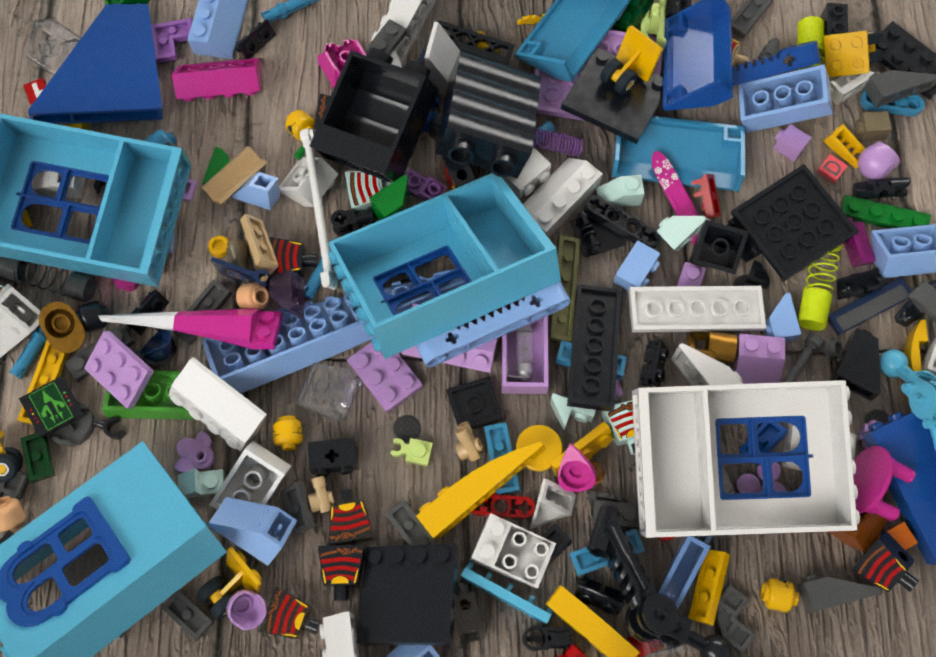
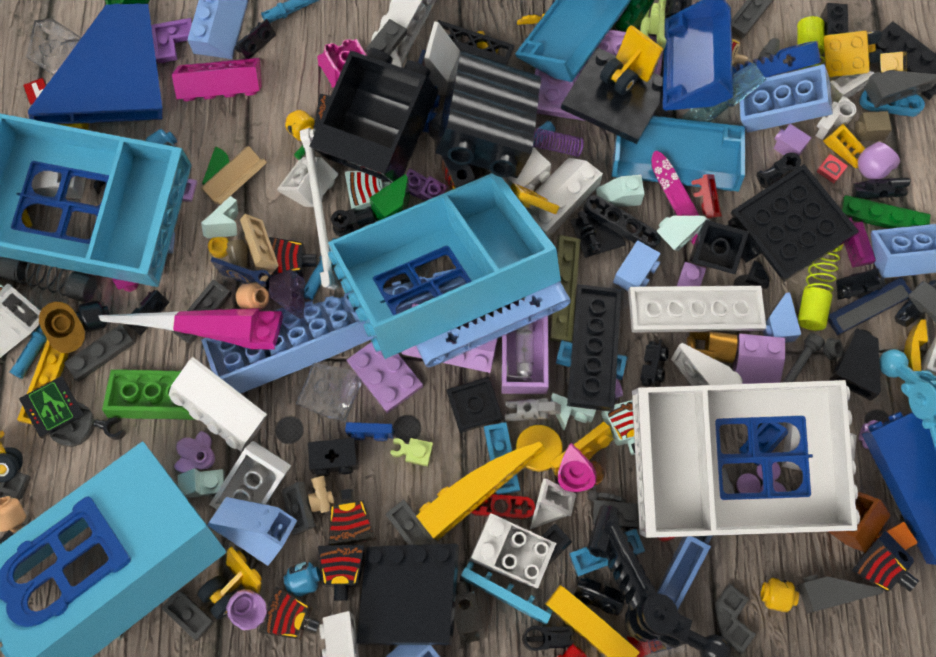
(37, 458): dark green plate -> none
(118, 369): lavender plate -> none
(158, 349): dark blue cap -> none
(221, 221): none -> light aqua slope
(259, 190): light blue slope -> none
(287, 432): yellow head -> none
(302, 579): none -> dark azure head
(378, 431): none -> blue plate
(468, 445): tan plate -> none
(529, 197): none -> yellow wing
(532, 409): none -> light grey hinge
(709, 587): yellow plate -> none
(743, 84): none -> clear light blue slope
(779, 169): none -> black connector
(837, 118): none -> white plate
(873, 478): dark pink piece -> none
(893, 61): none -> yellow brick

